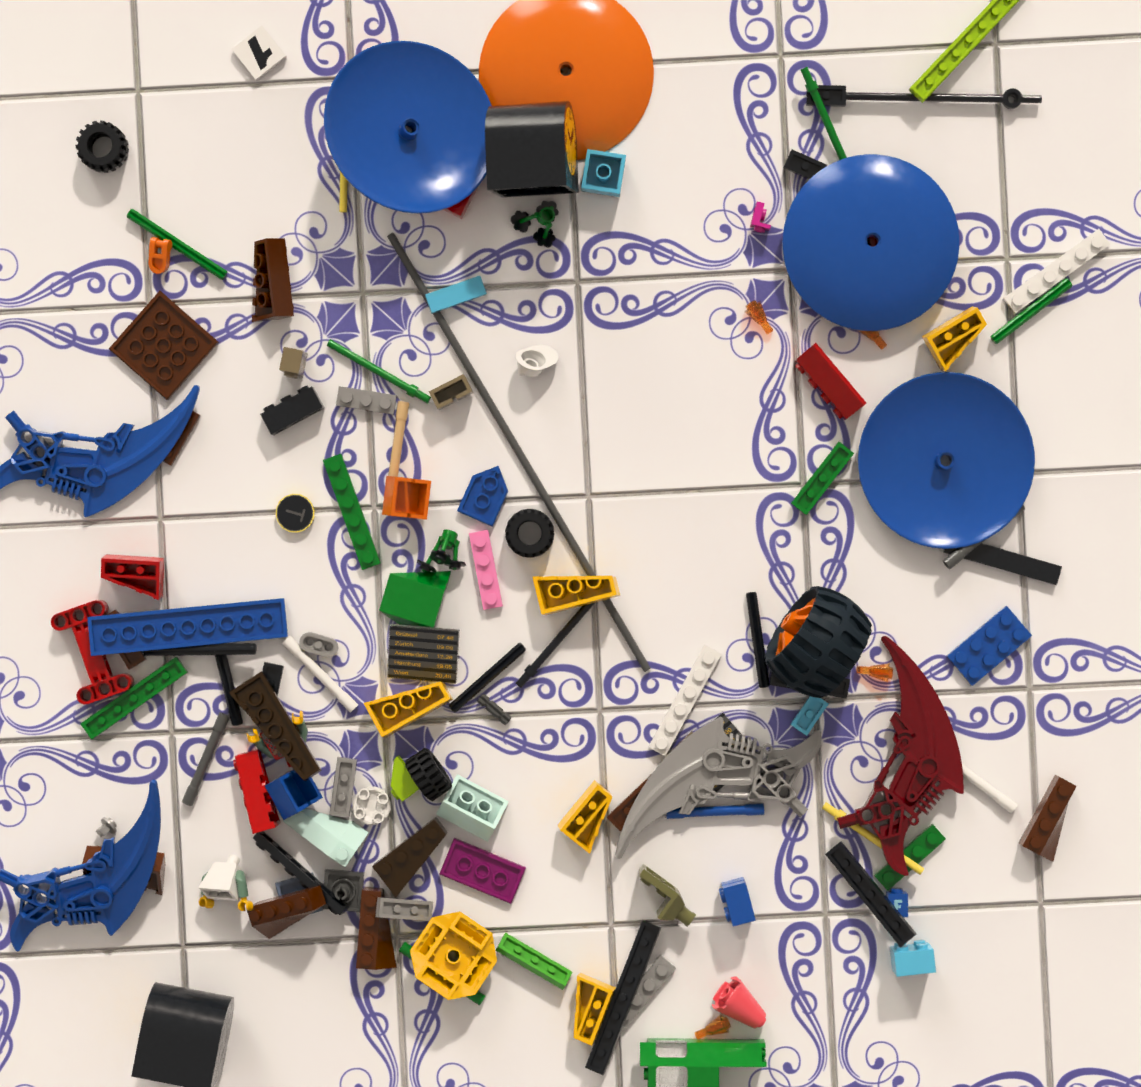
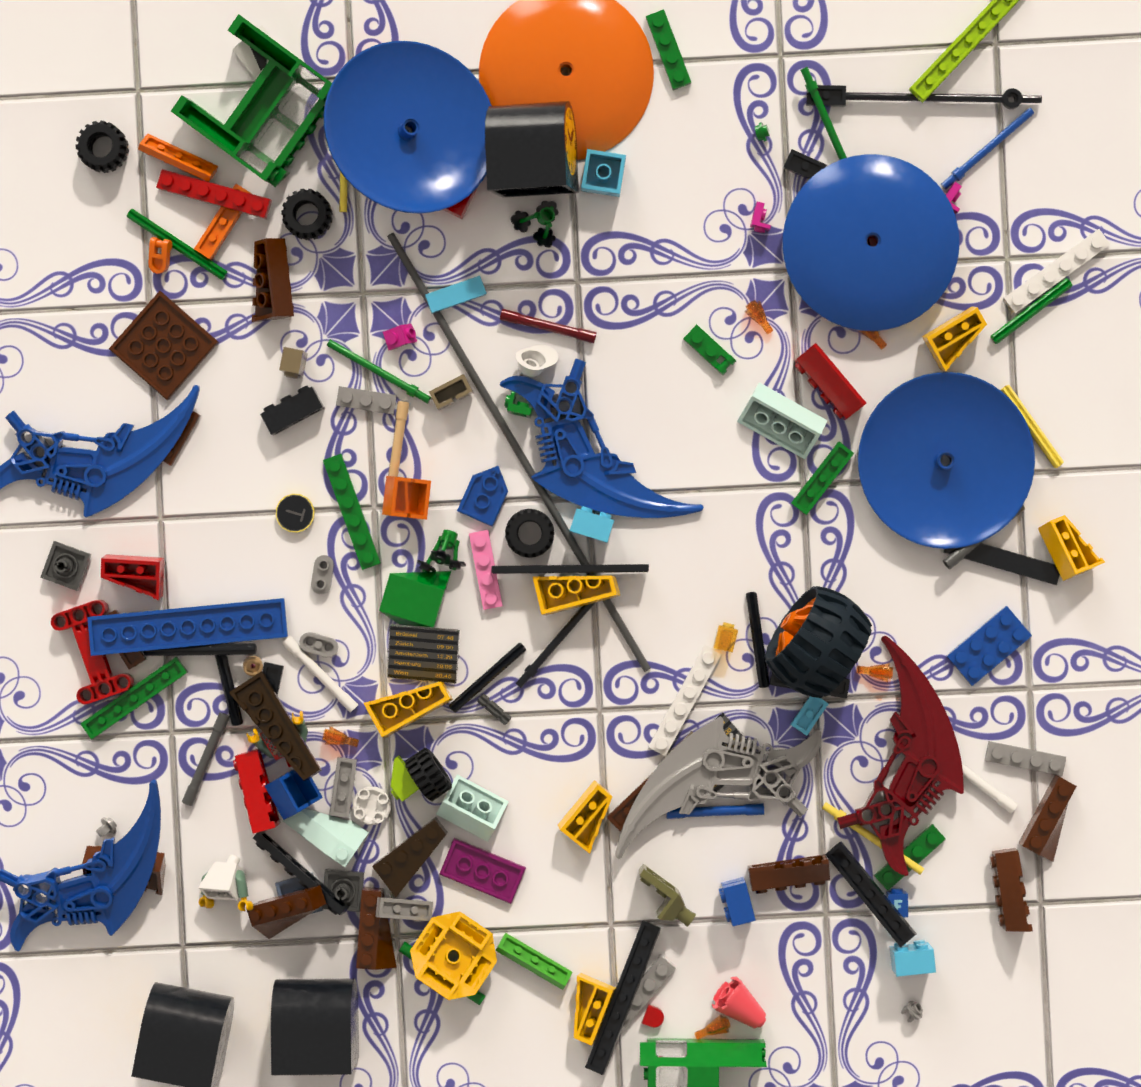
(66, 565): none -> dark grey plate
(178, 157): none -> orange plate
(214, 194): none -> red plate
(218, 230): none -> orange plate
(252, 665): none -> tan tile
(272, 114): none -> green piece
(295, 202): none -> black tyre
(314, 1027): none -> black brick
(322, 574): none -> light grey plate
(335, 737): none -> clear orange cone
(400, 336): none -> dark pink bracket
(520, 409): none -> green bracket
(570, 568): none -> black tile
(578, 333): none -> dark red piece
(581, 475): none -> blue piece
(591, 524): none -> medium azure brick
(653, 1016): none -> red tile
(668, 49): none -> green plate
(709, 349): none -> green plate
(725, 637): none -> clear yellow brick
(762, 132): none -> green plate
(782, 421): none -> light aqua slope
(789, 873): none -> reddish brown wedge
(914, 1009): none -> light grey plate
(953, 194): none -> dark pink bracket
(959, 173): none -> blue bar
(1010, 890): none -> reddish brown wedge
(1025, 758): none -> light grey plate
(1035, 430): none -> light yellow axle
(1067, 548): none -> yellow wedge

